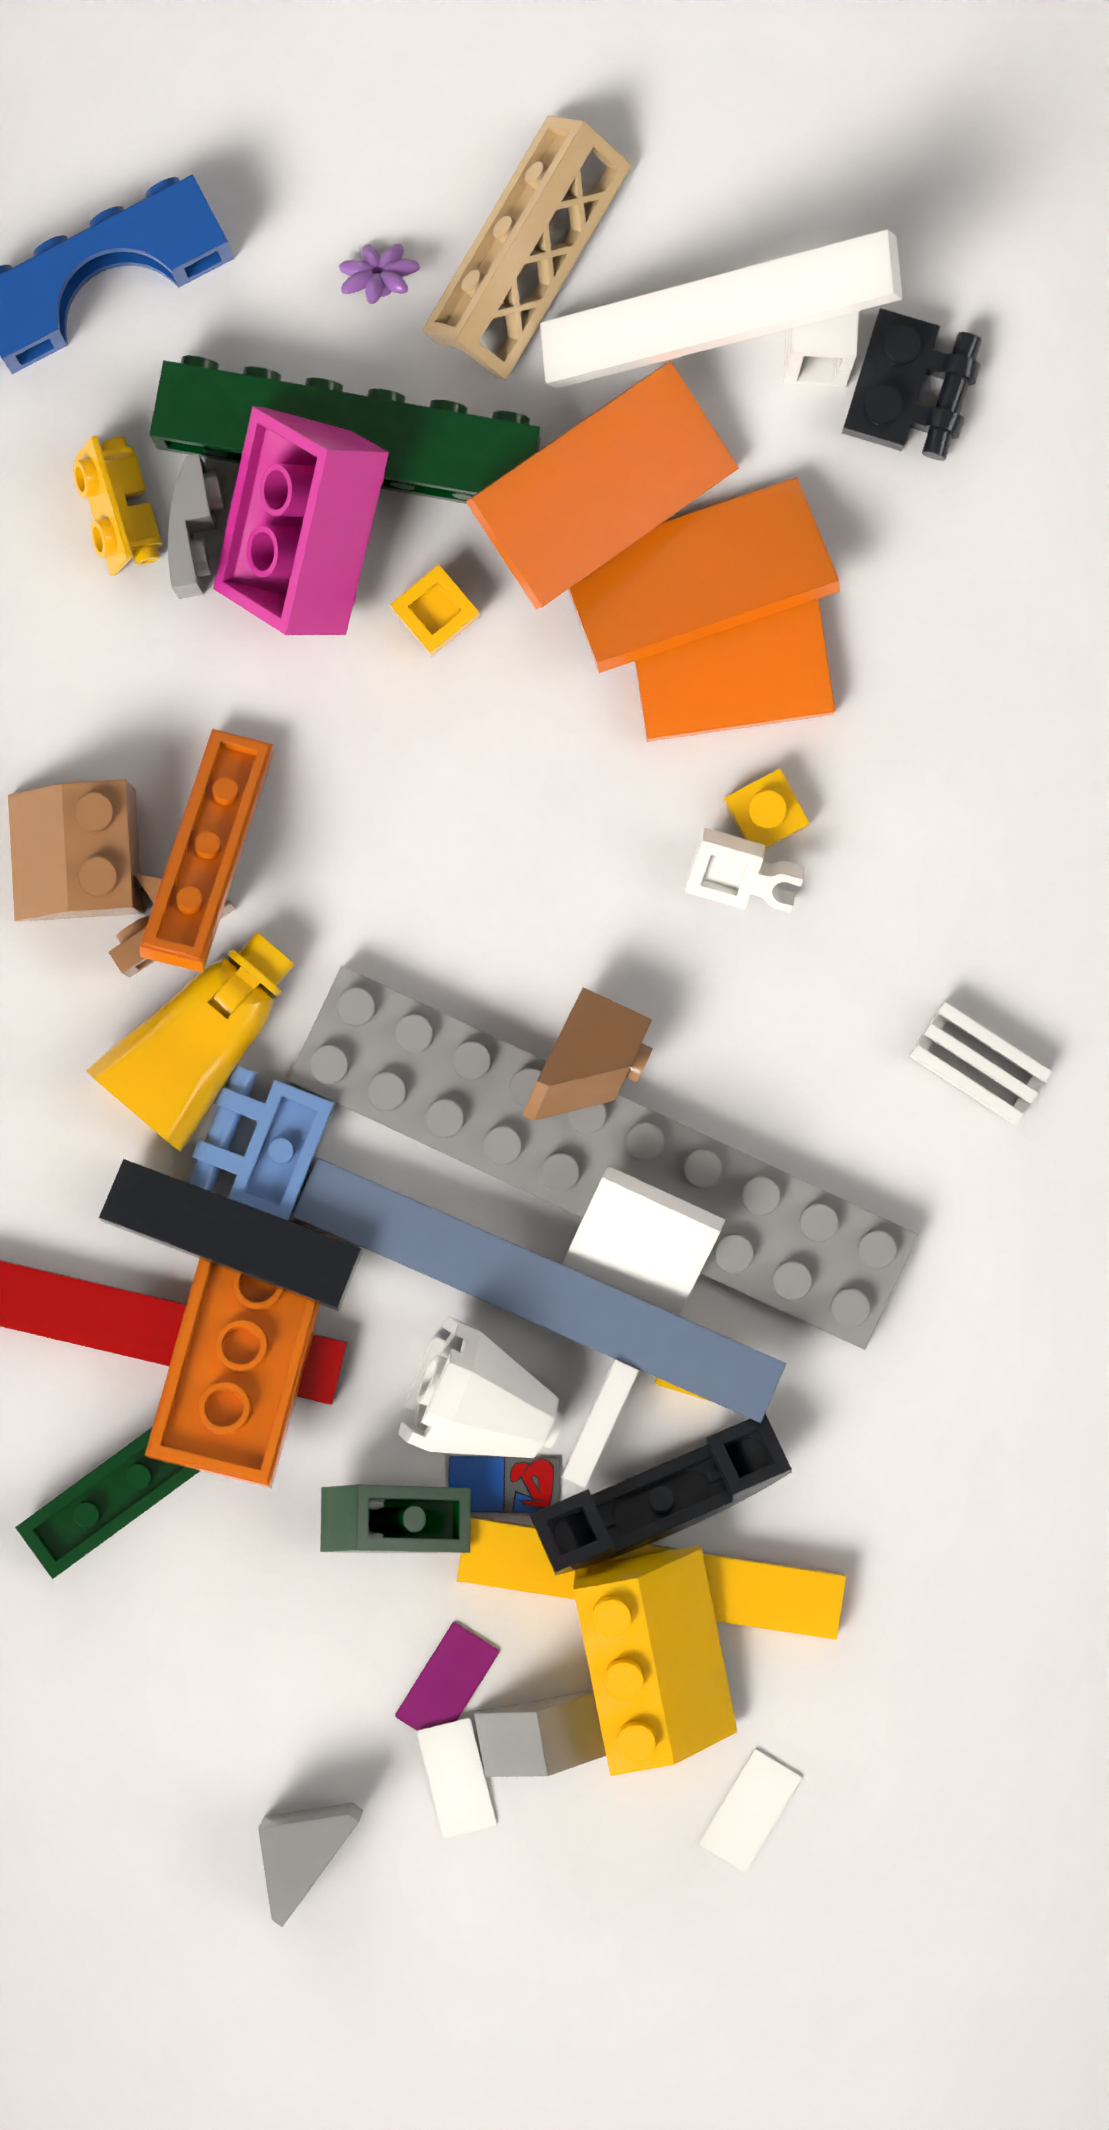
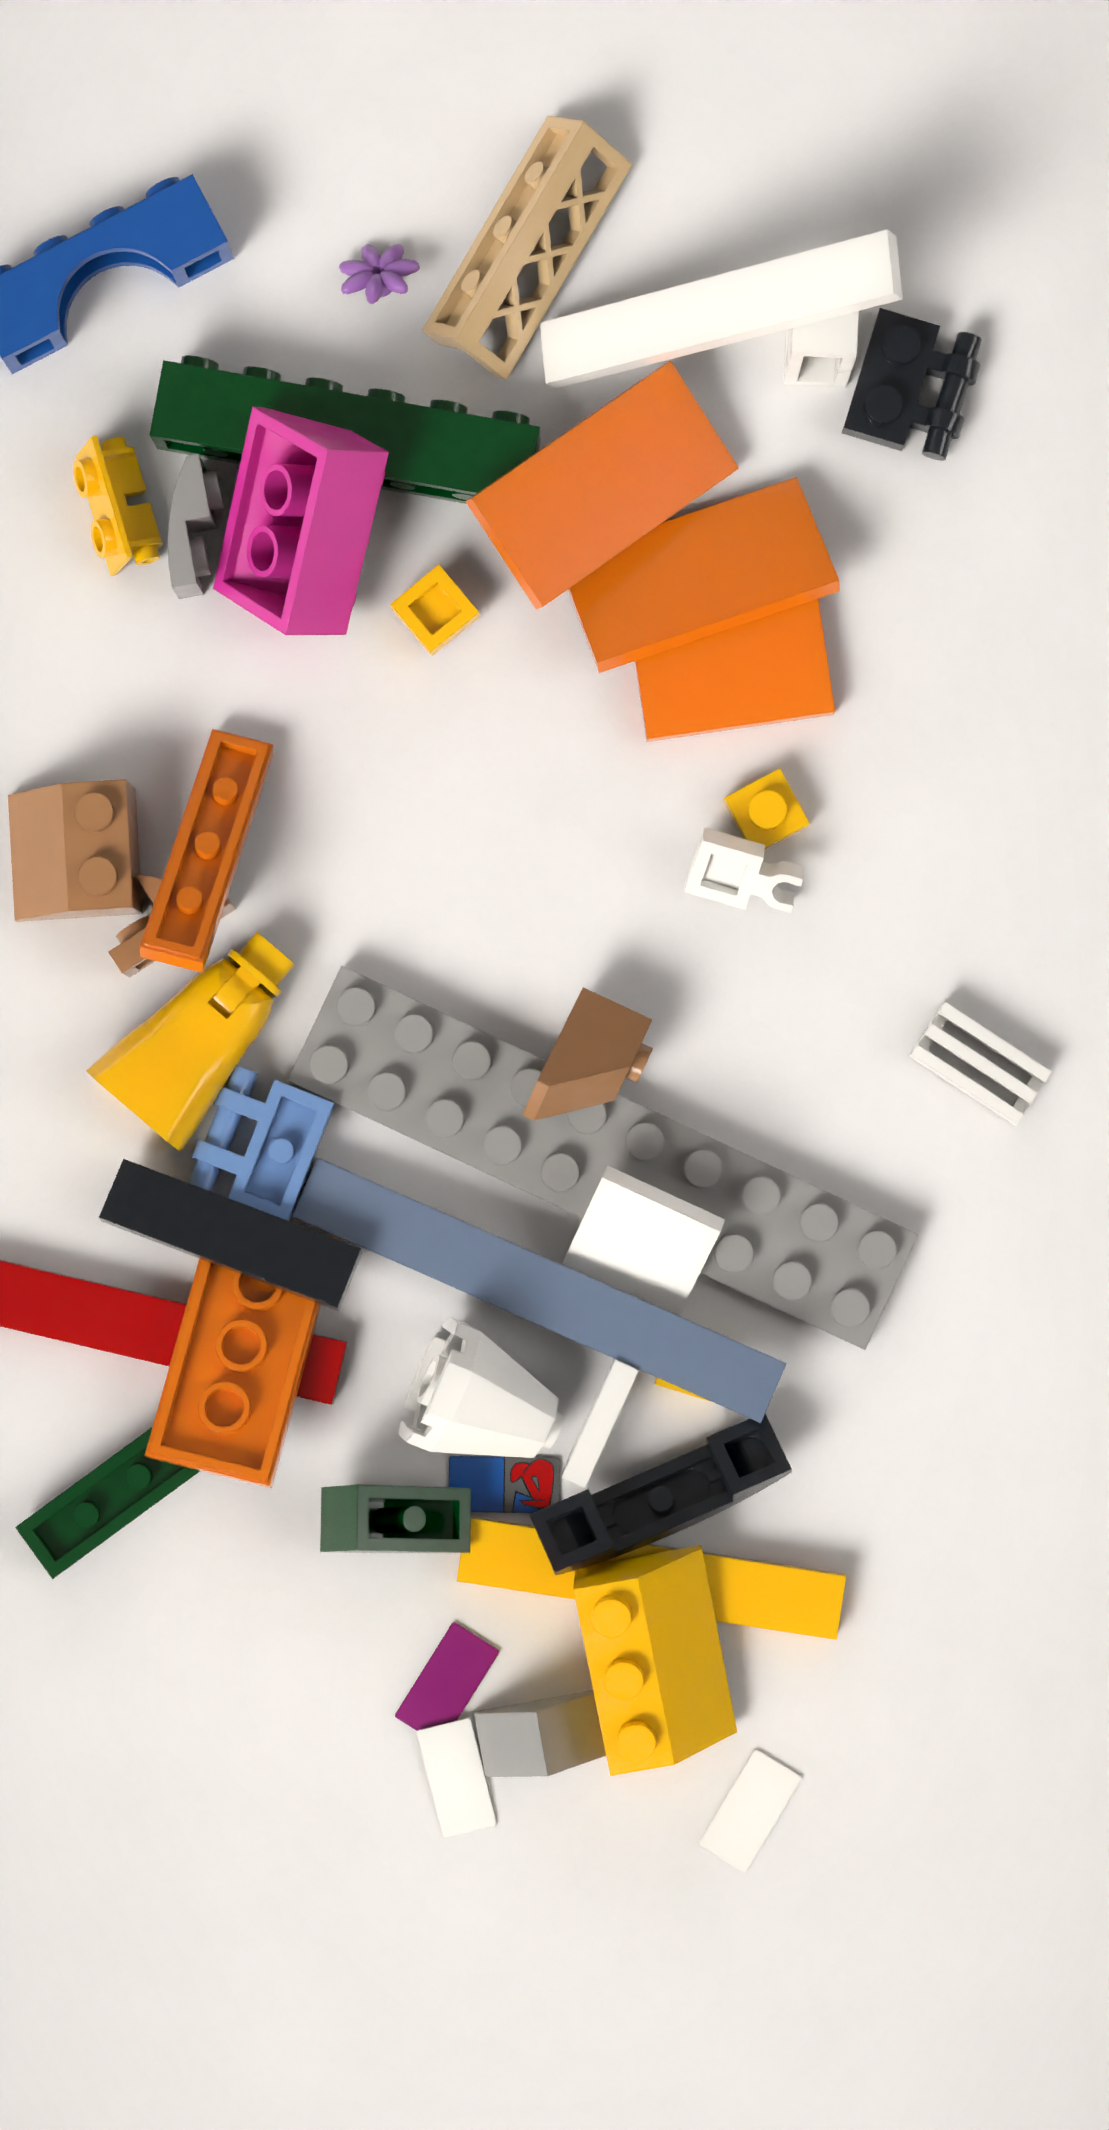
(298, 1850): light grey slope -> none

